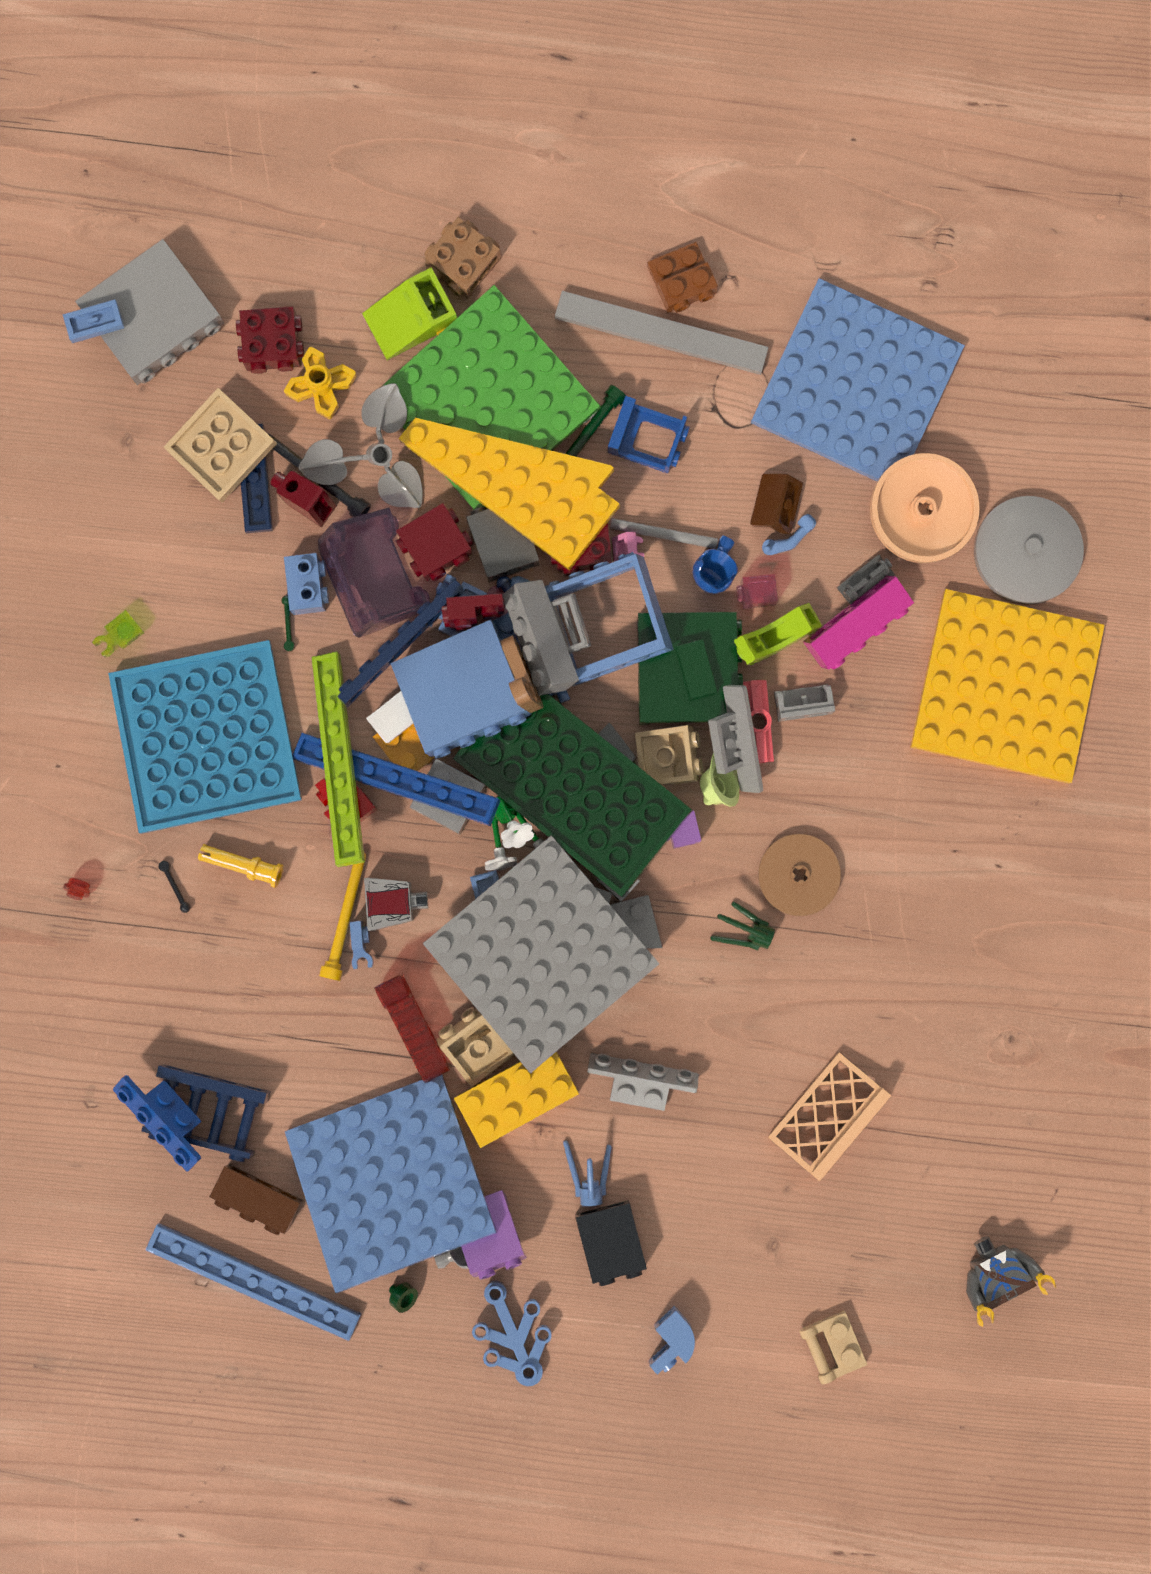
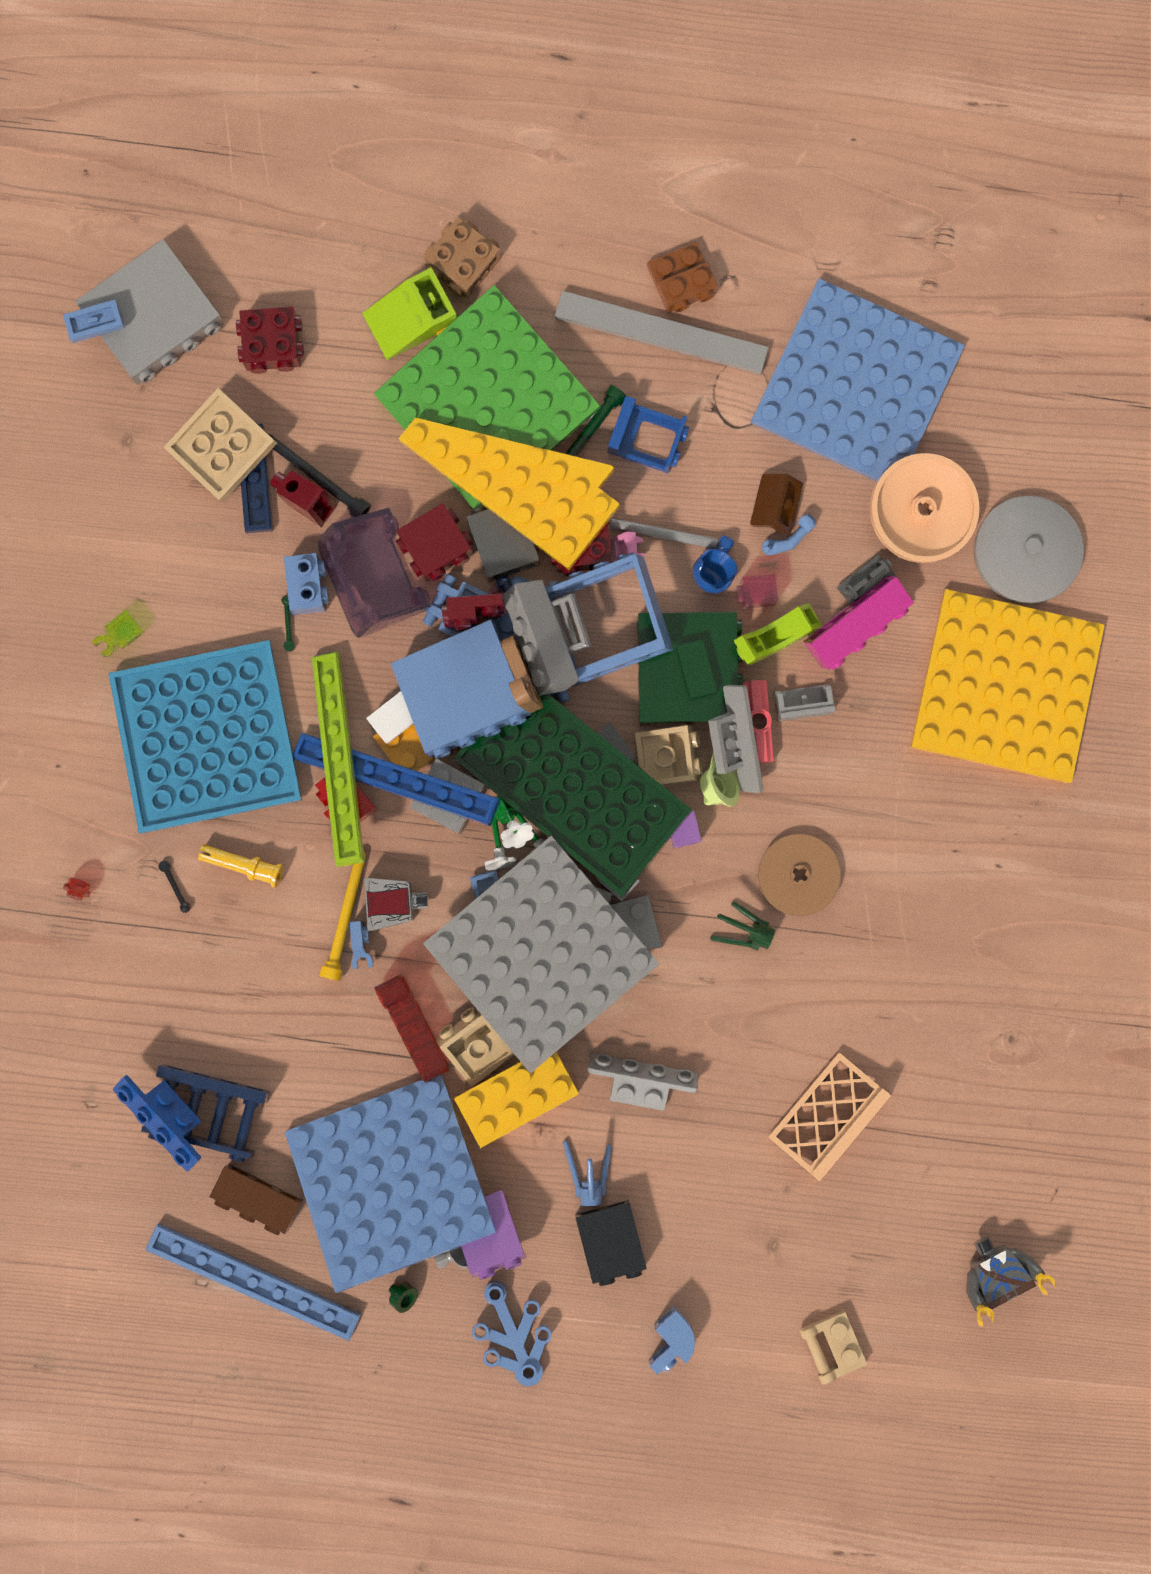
(332, 379): yellow plant -> none
(392, 650): dark blue plate -> none
(401, 483): light grey plant -> none

